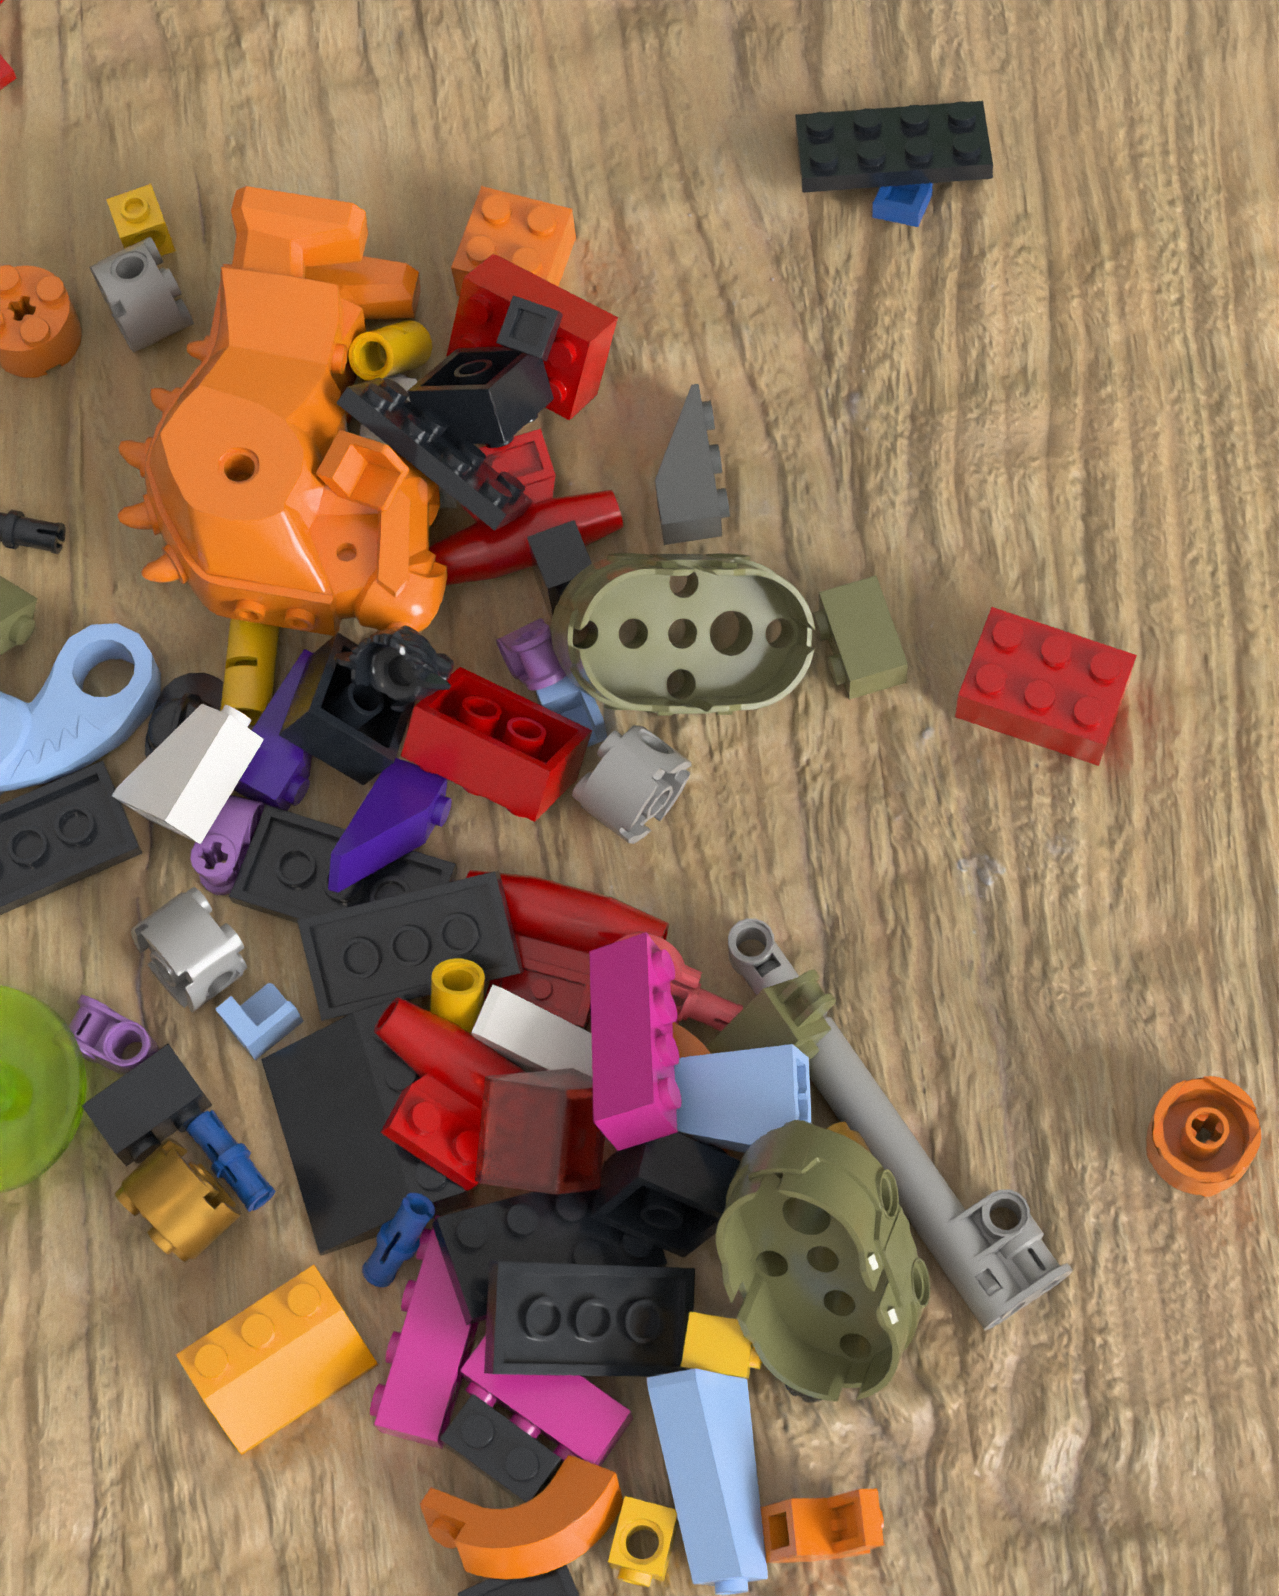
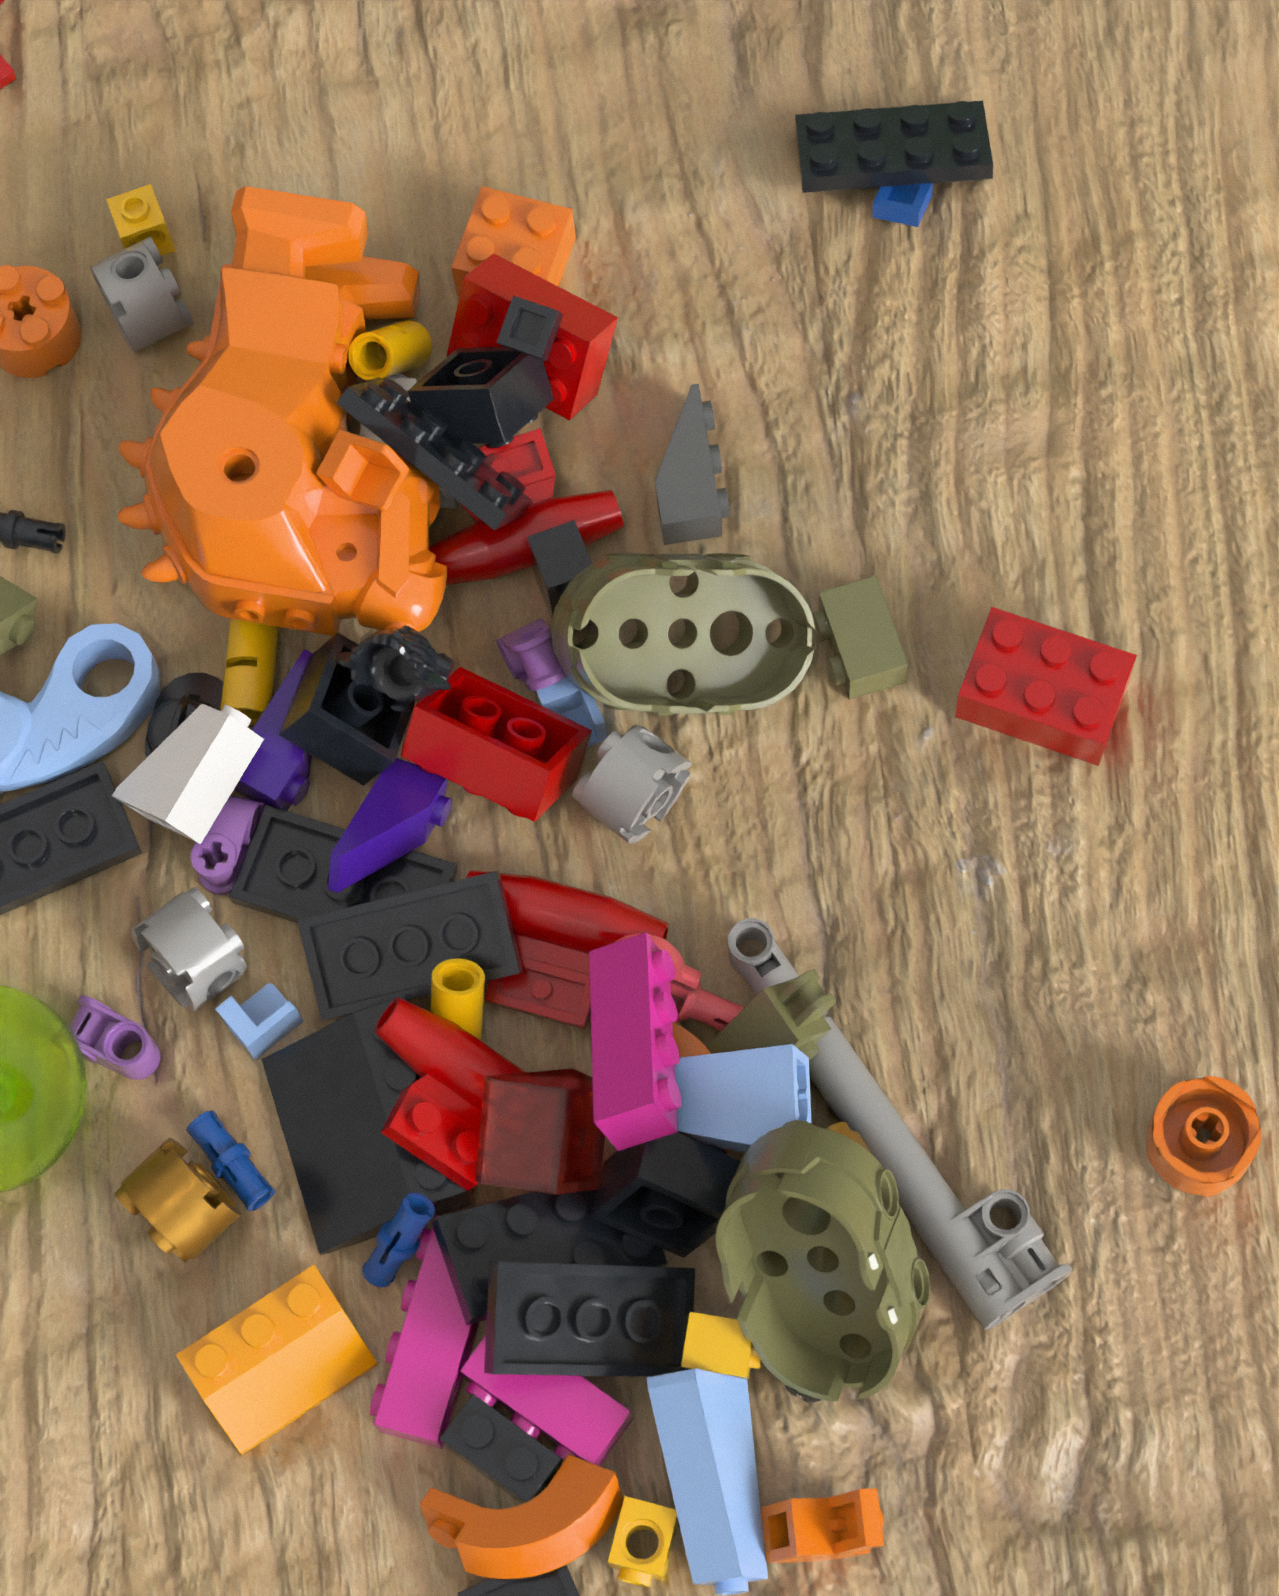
(147, 1106): black brick -> none
(531, 1035): white slope -> none

